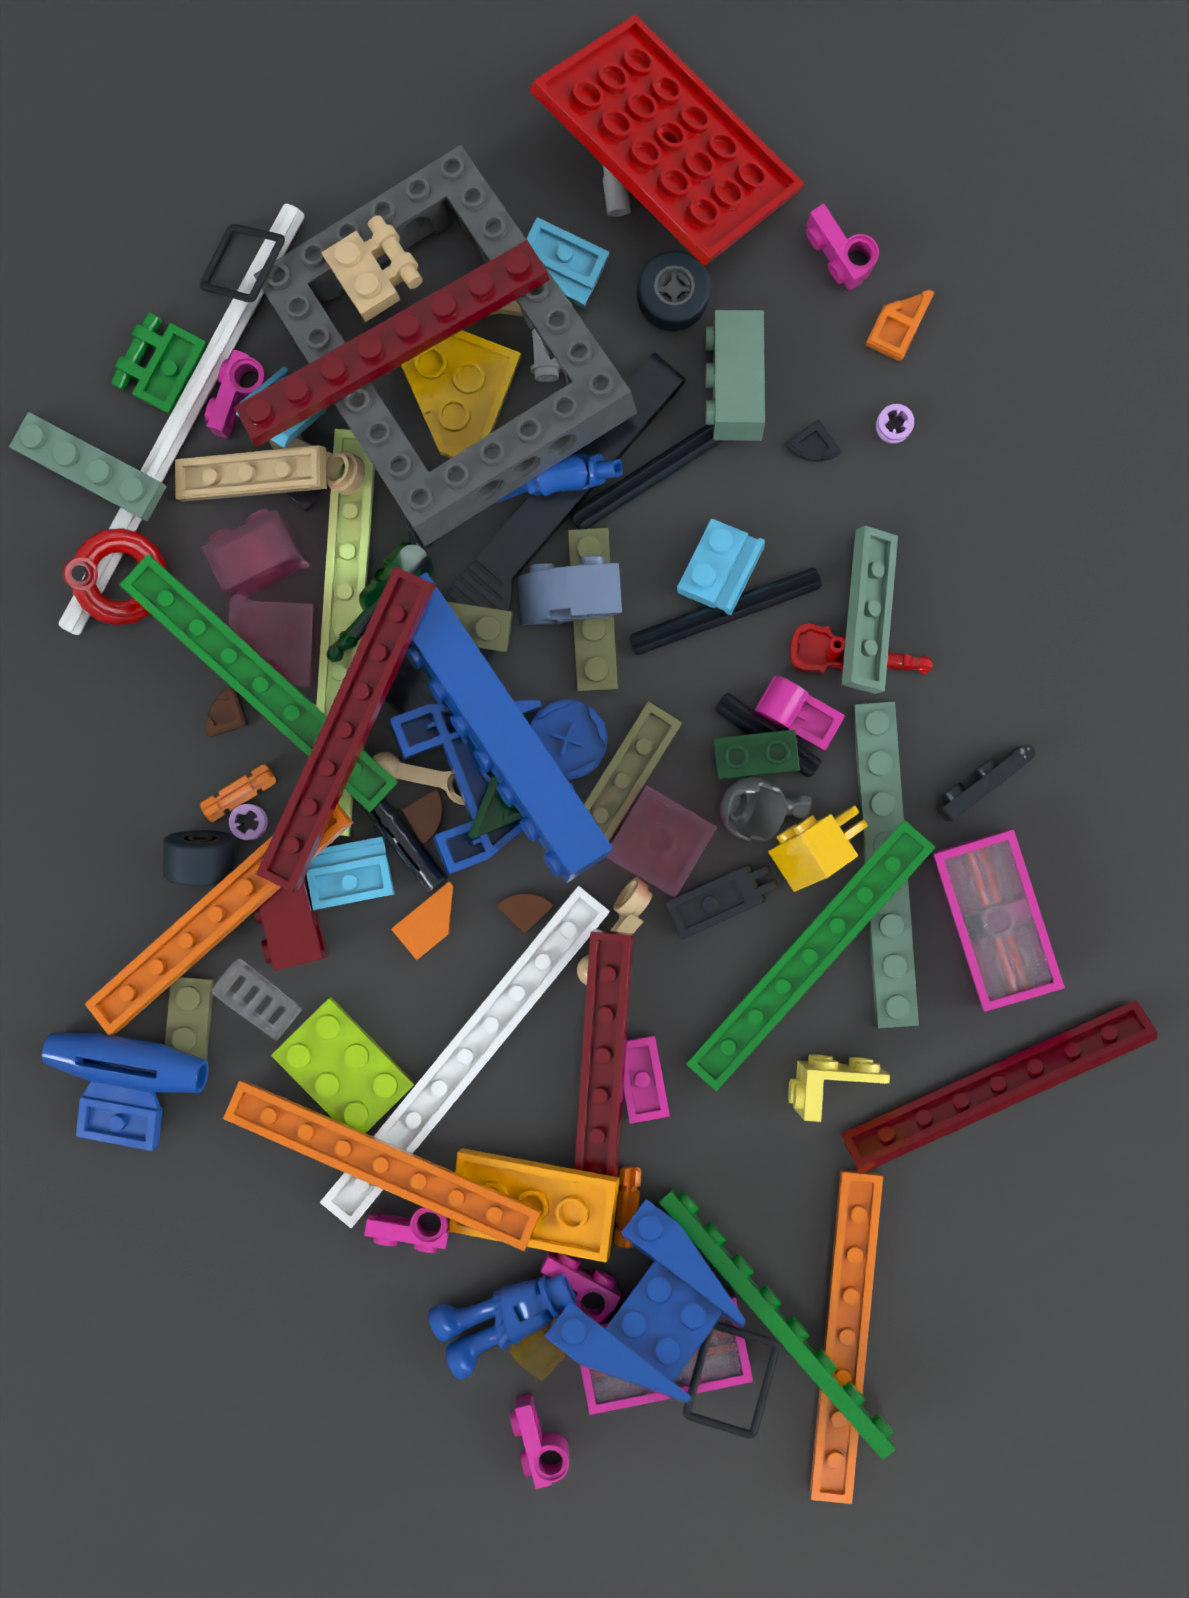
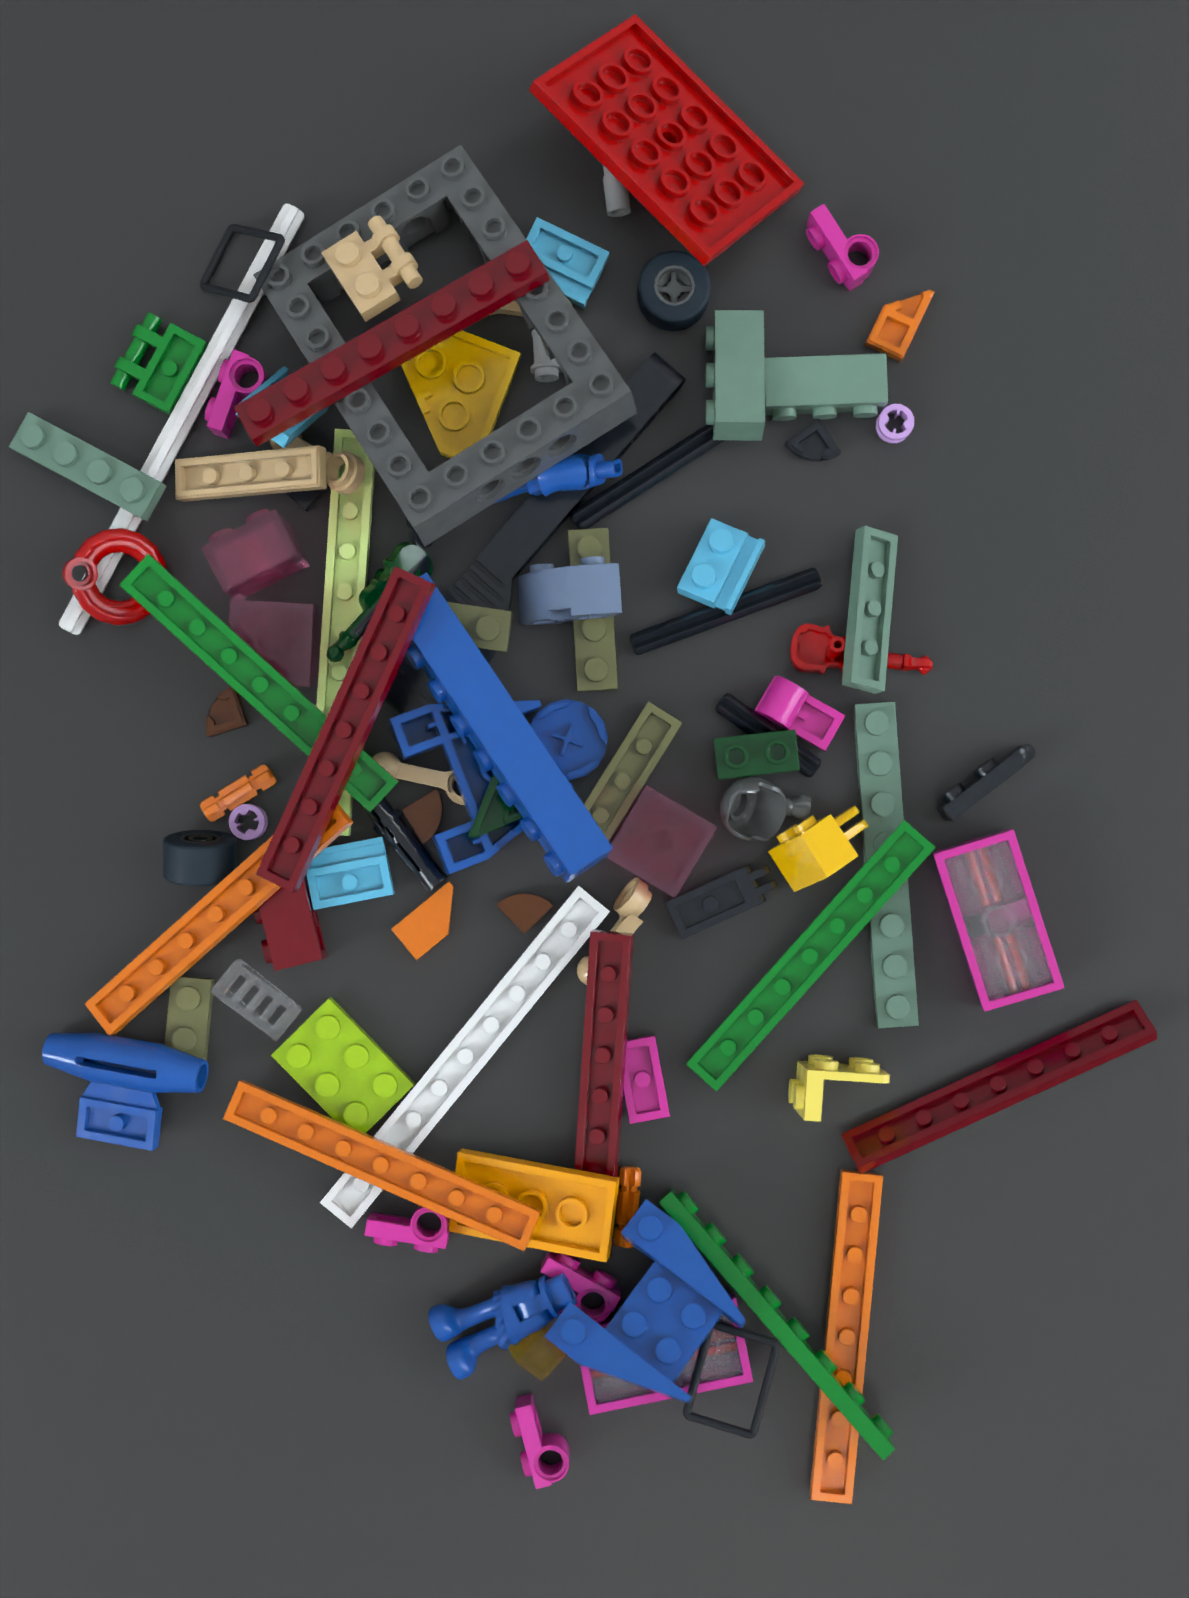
(825, 386): none -> sand green brick

